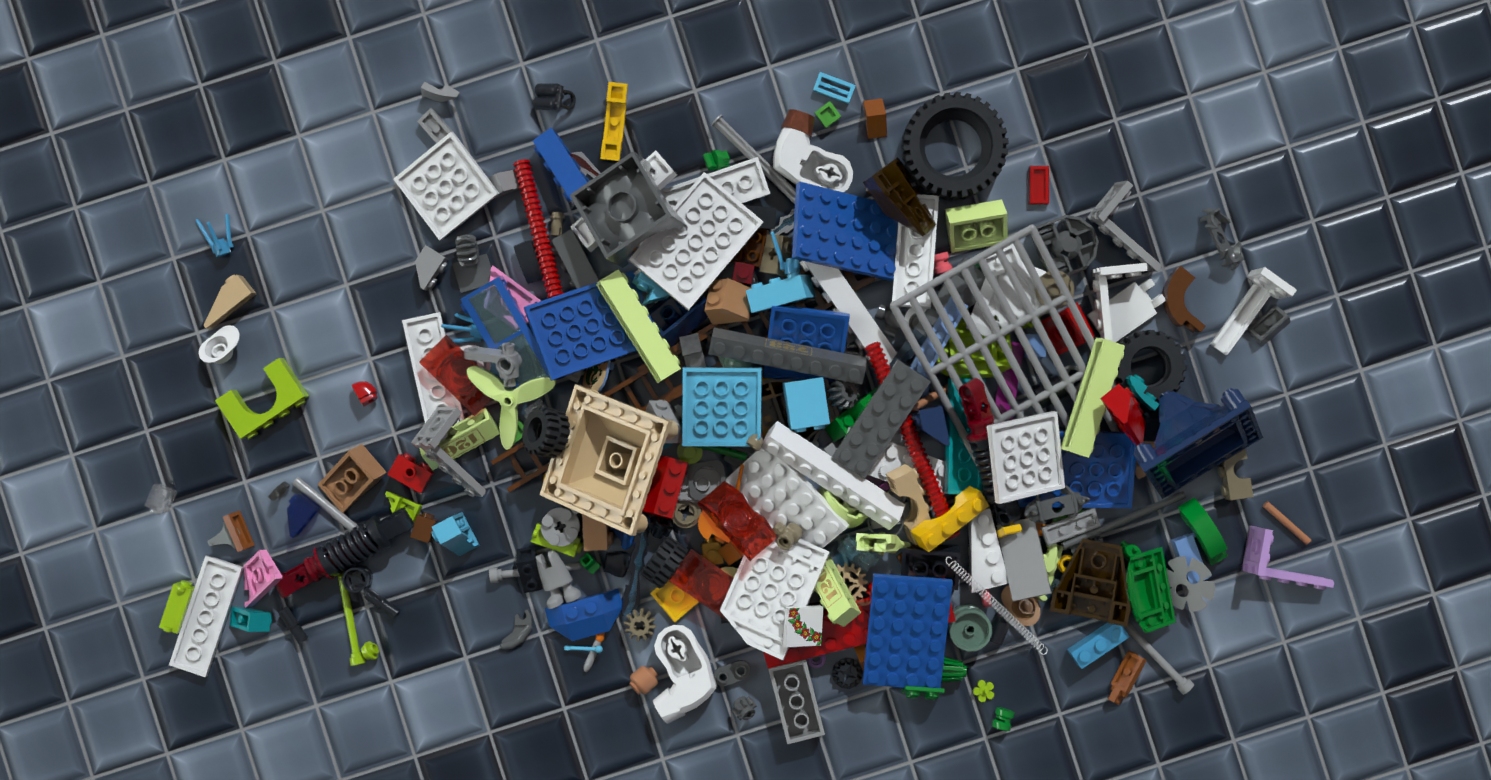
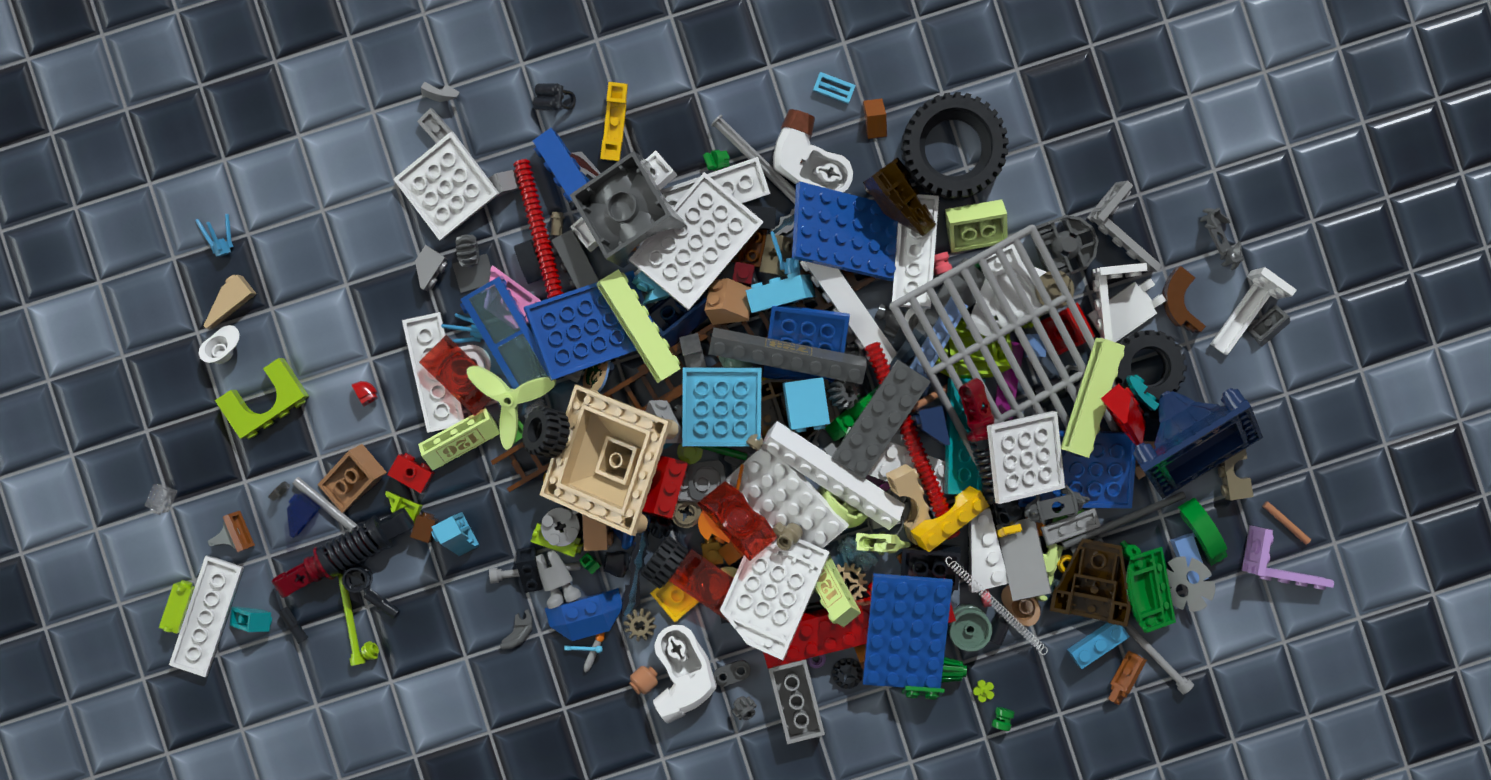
(260, 576): bright pink wing -> none
(435, 431): light grey bracket -> none
(500, 358): light grey piece -> none
(803, 626): white tile -> none
(827, 114): bright green plate -> none
(1038, 185): red tile -> none

